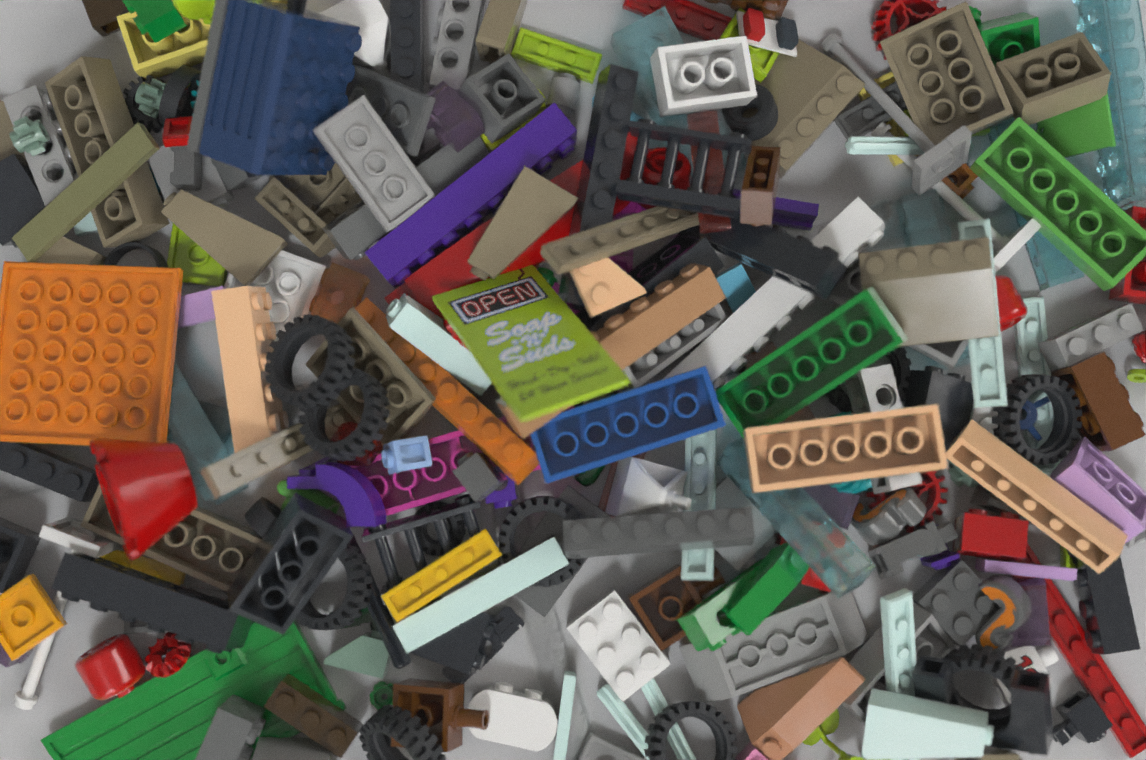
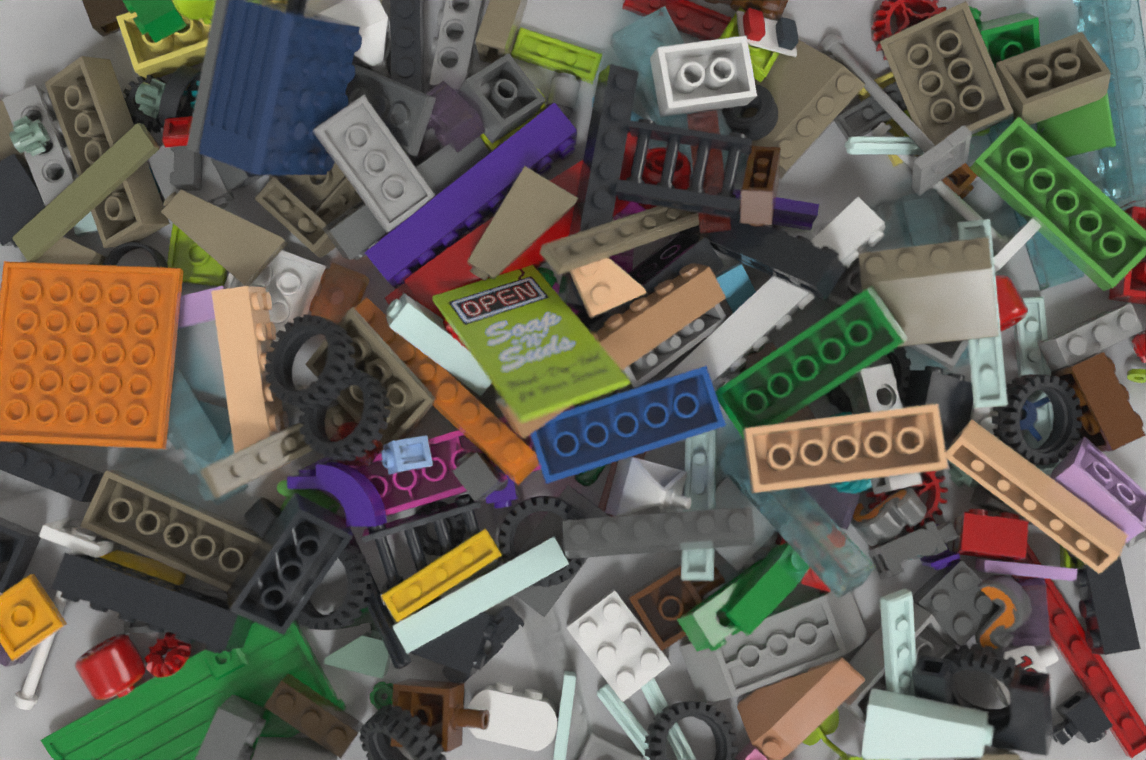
(143, 489): red cone -> none

